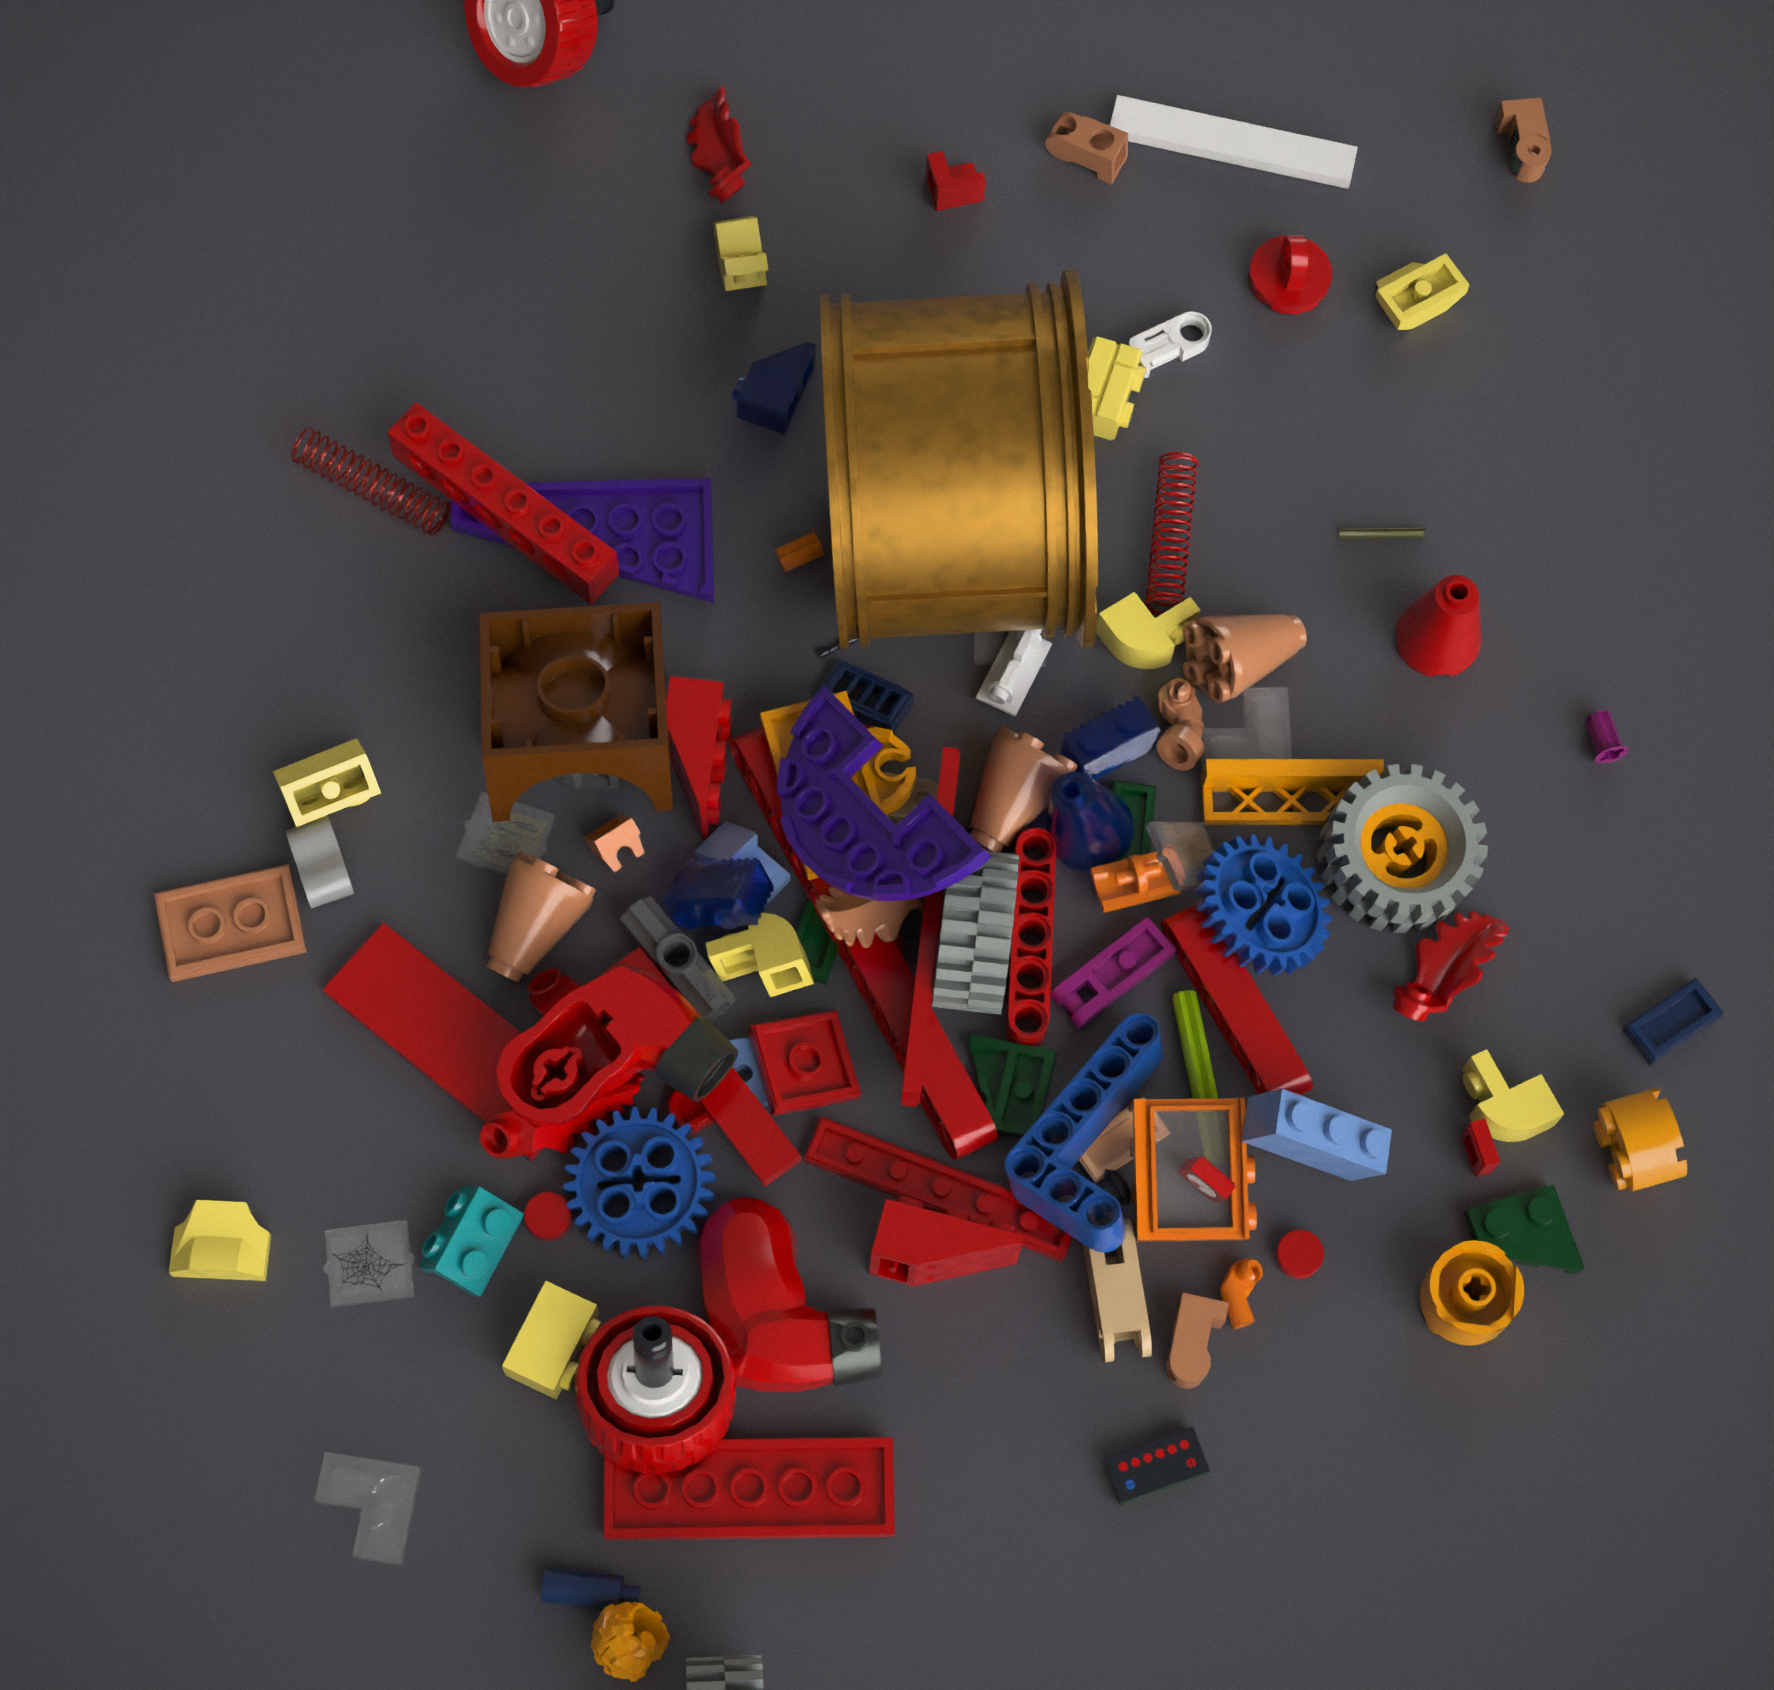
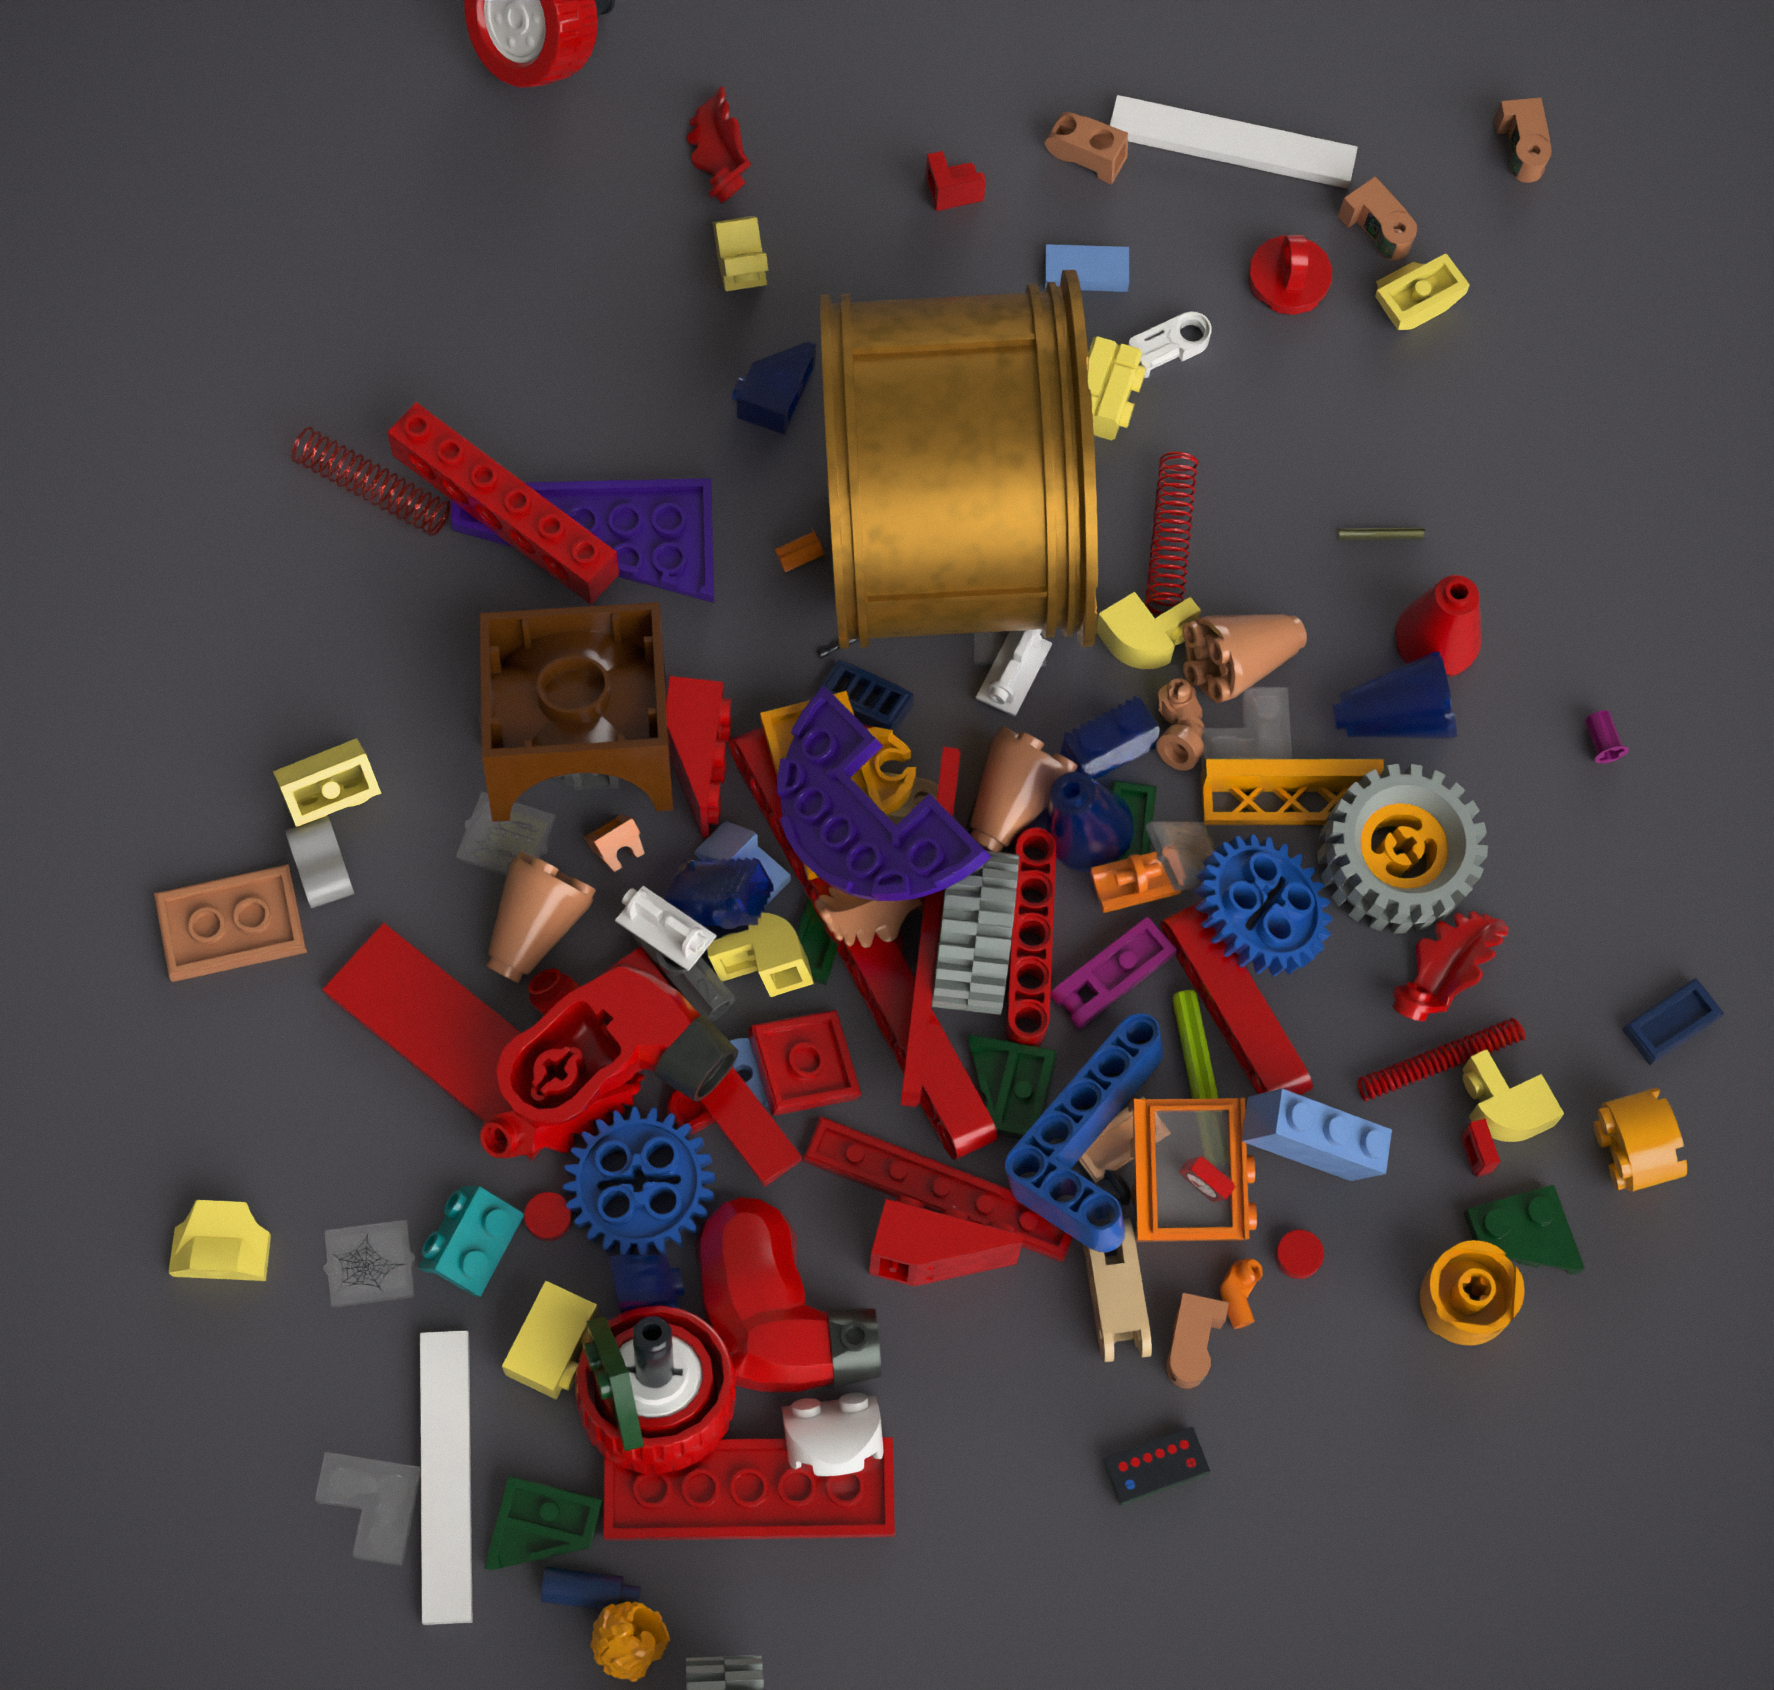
(445, 1478): none -> white tile
(541, 1523): none -> dark green wing
(613, 1381): none -> dark green wing
(645, 1281): none -> clear blue slope
(664, 927): none -> white hinge
(833, 1433): none -> white slope
(1097, 266): none -> medium blue tile
(1380, 218): none -> nougat leg
(1400, 703): none -> clear blue cone
(1456, 1056): none -> red piece

